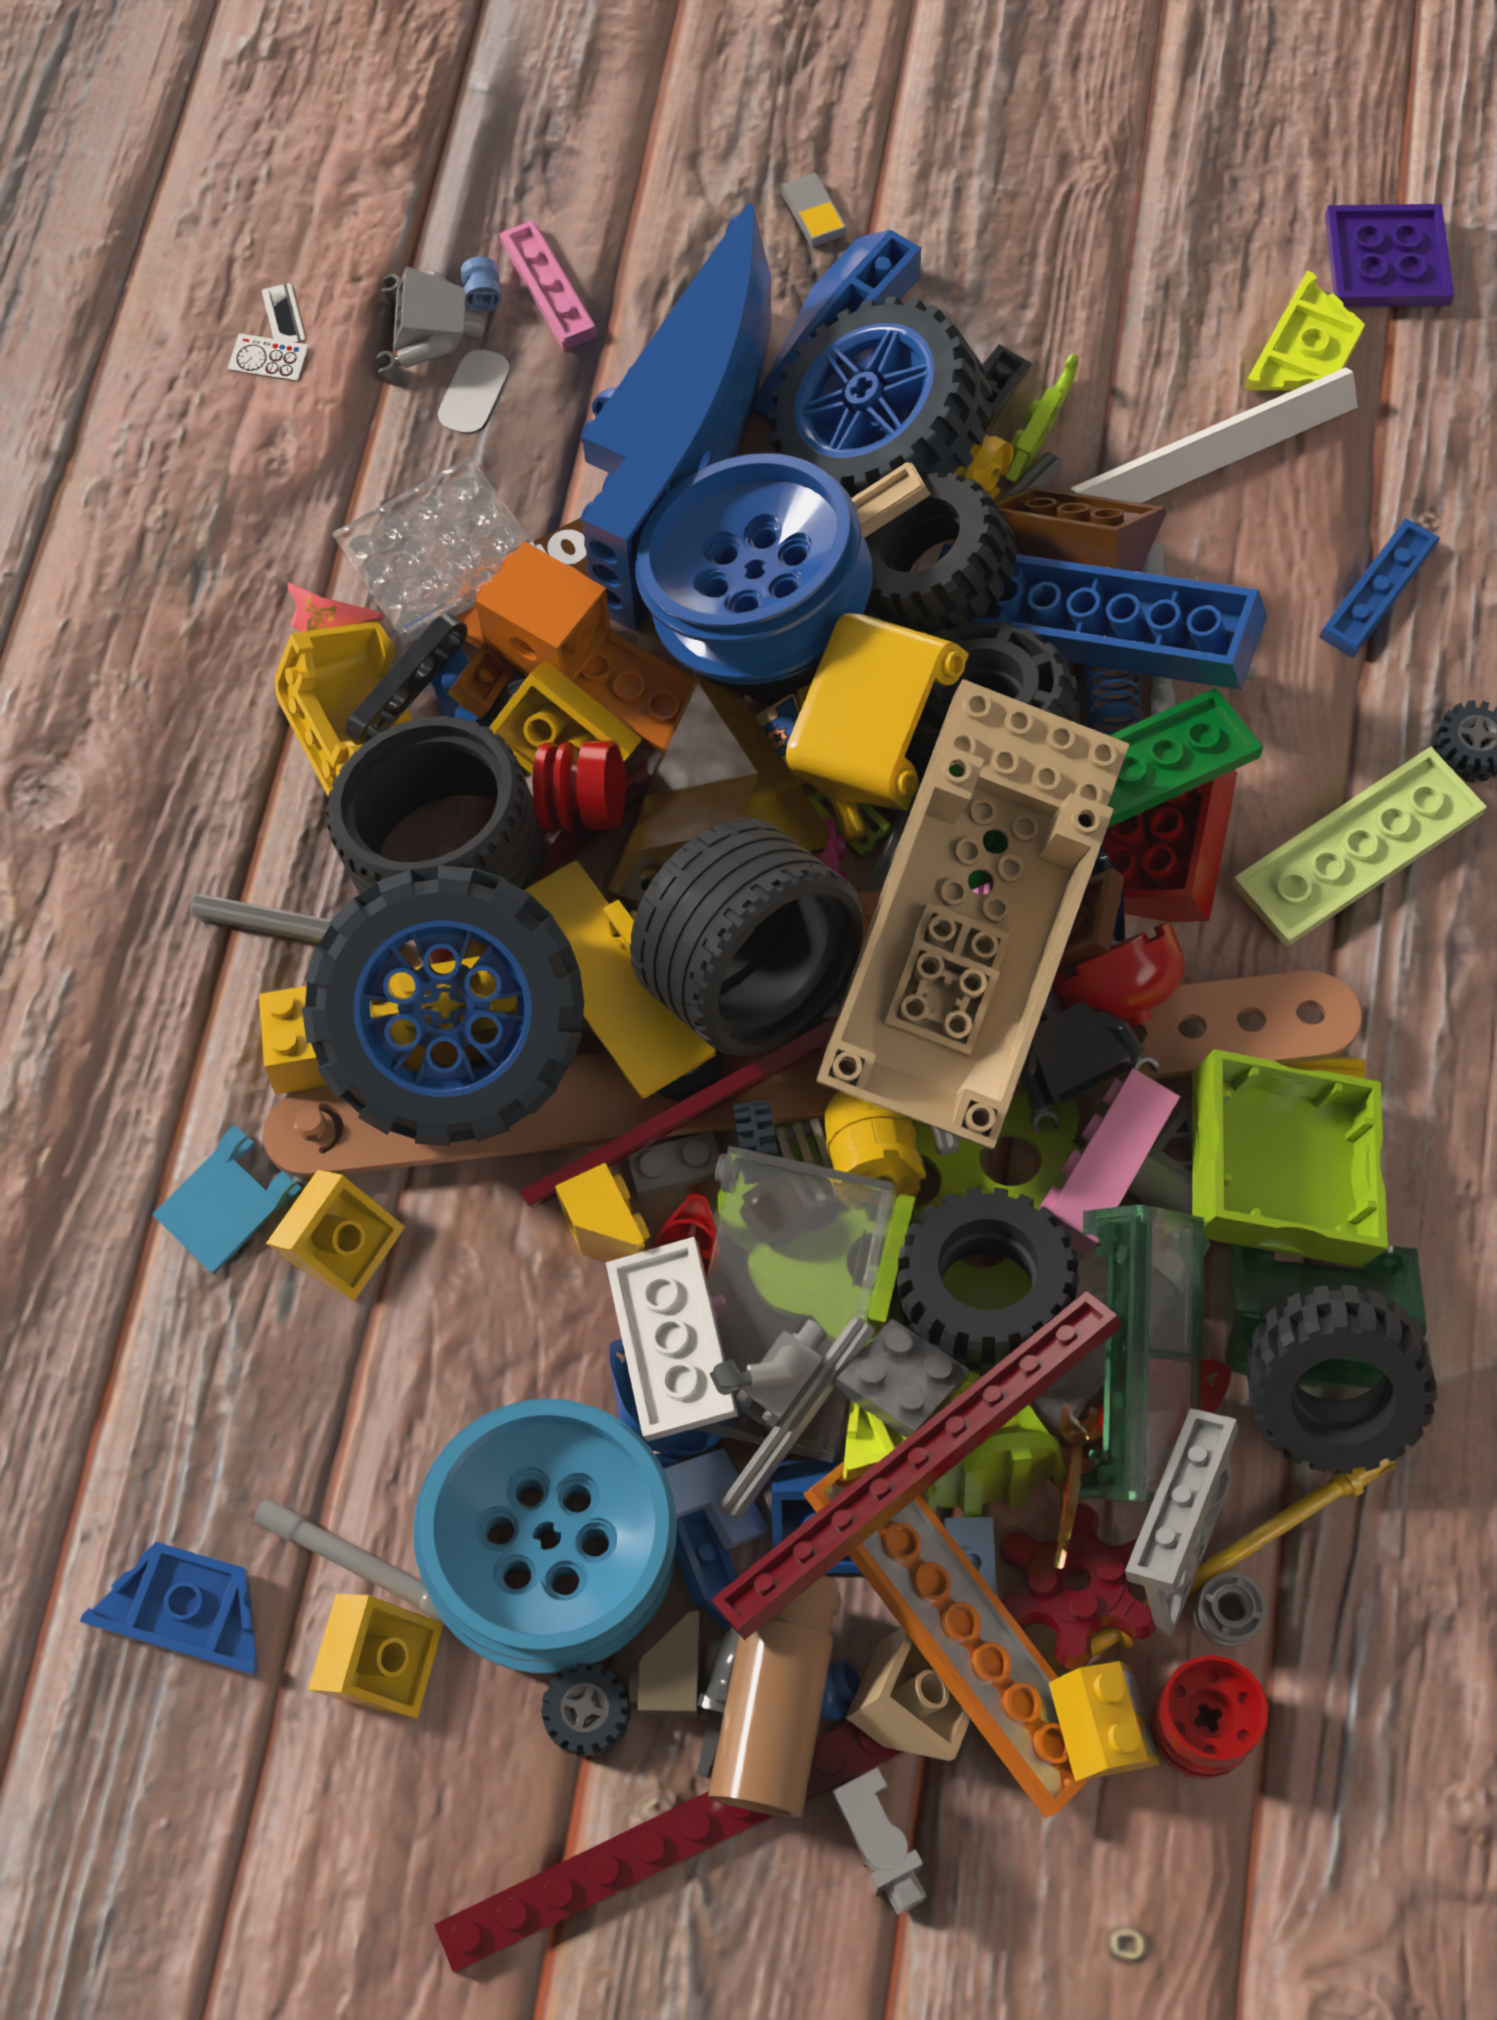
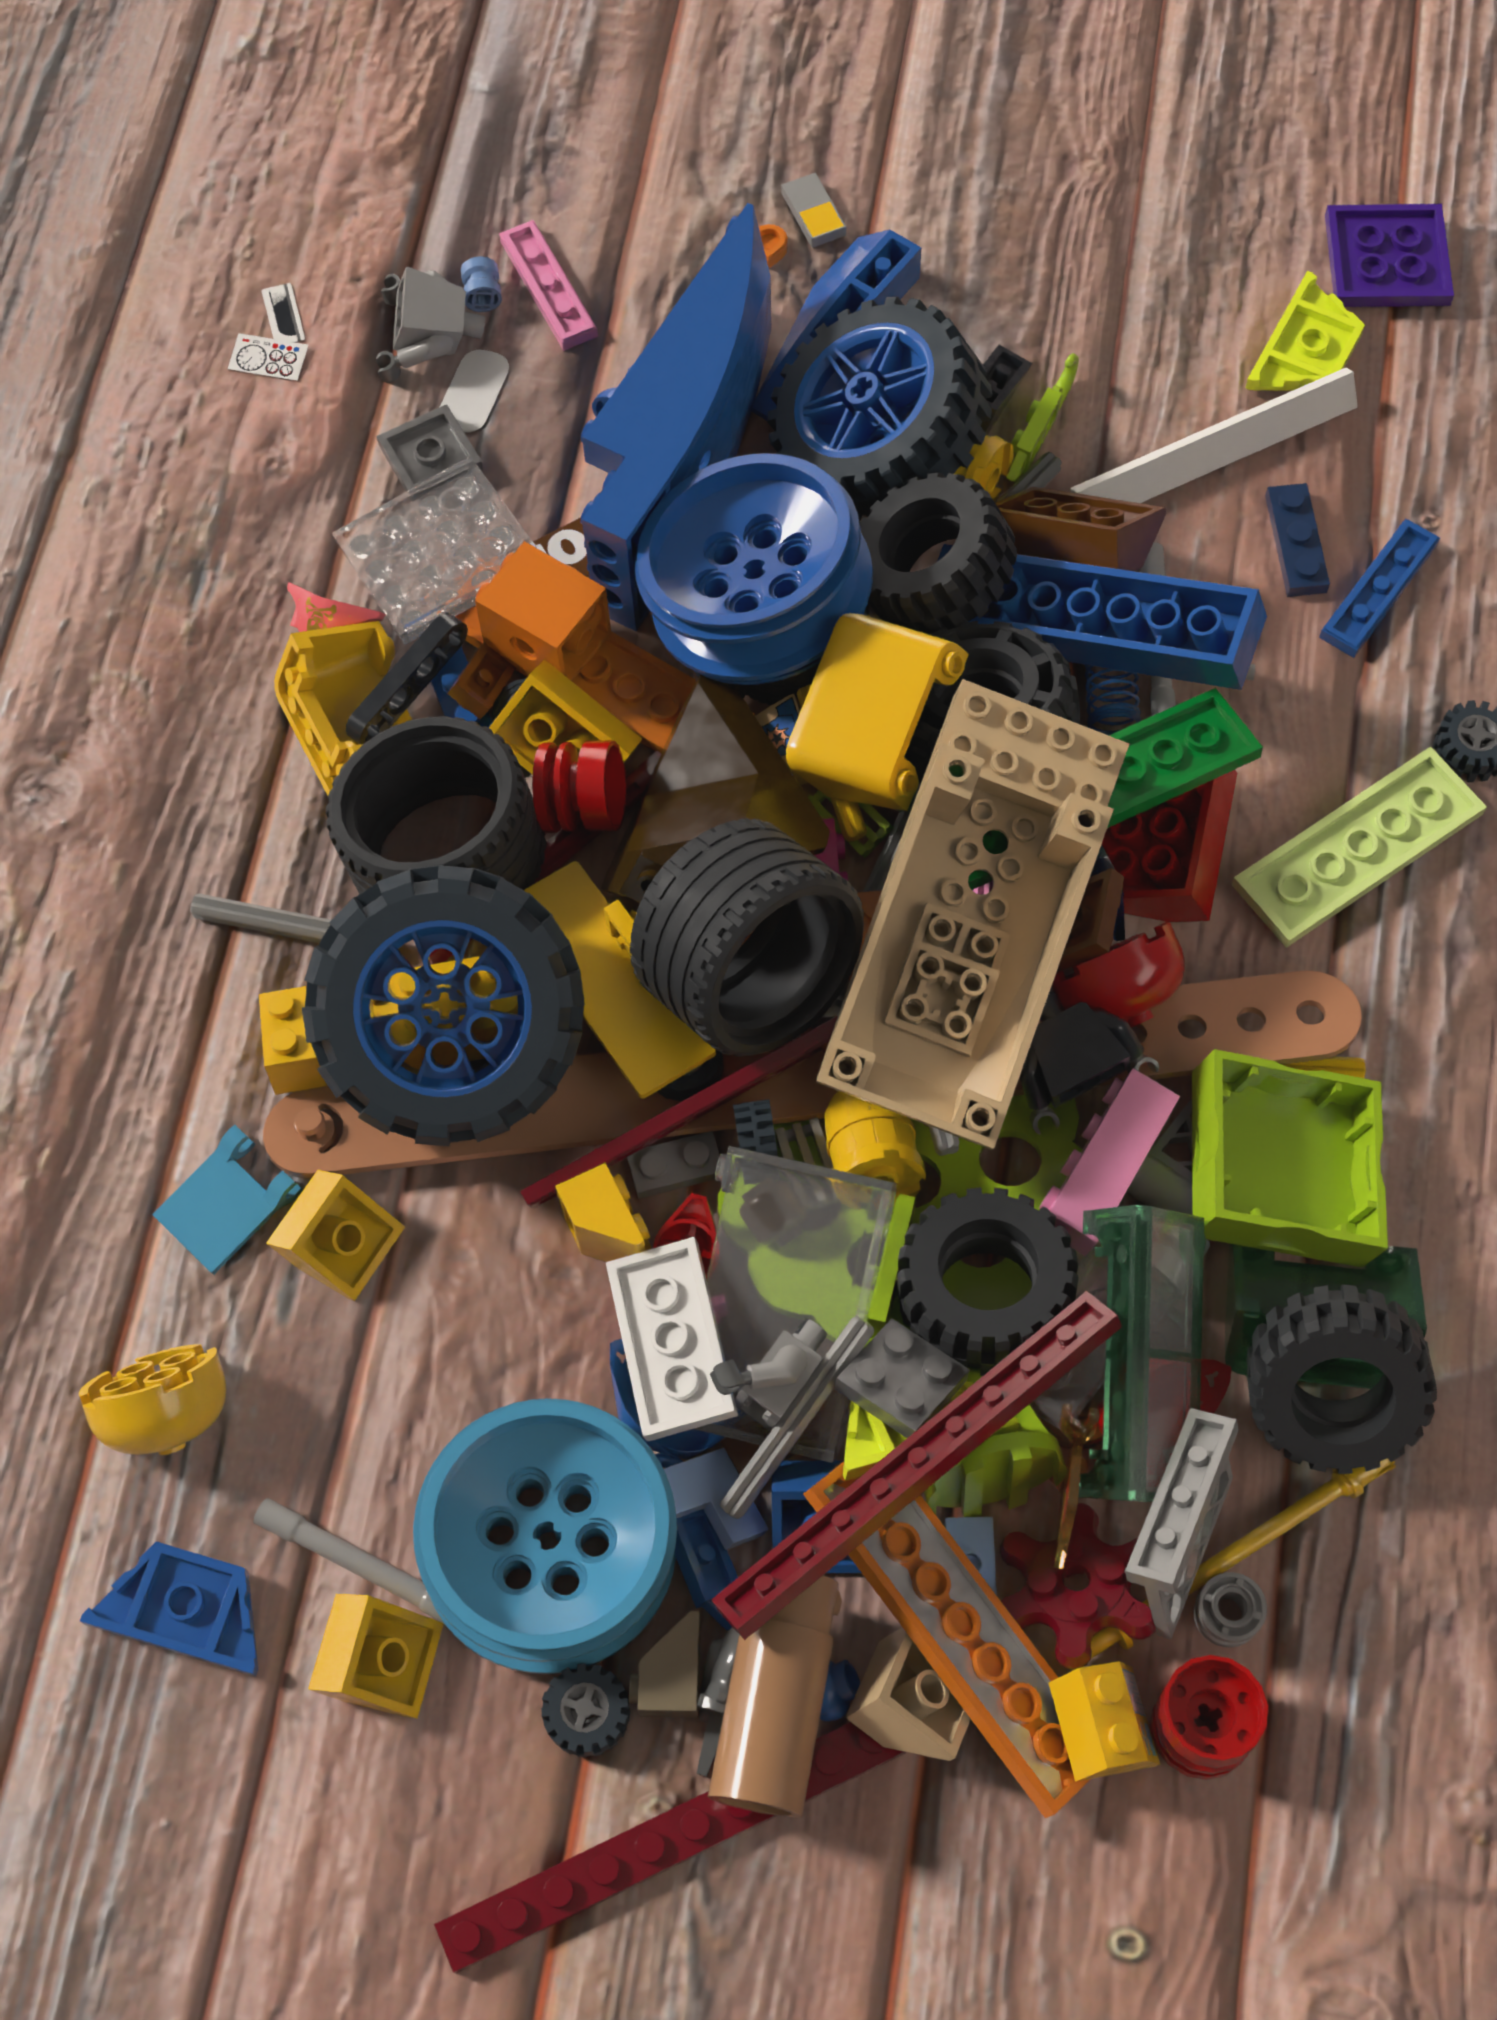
(156, 1410): none -> yellow cylinder
(426, 447): none -> flat silver plate
(774, 243): none -> orange tile
(880, 1843): light grey hips -> none
(889, 498): tan tile -> none
(1297, 540): none -> dark blue plate

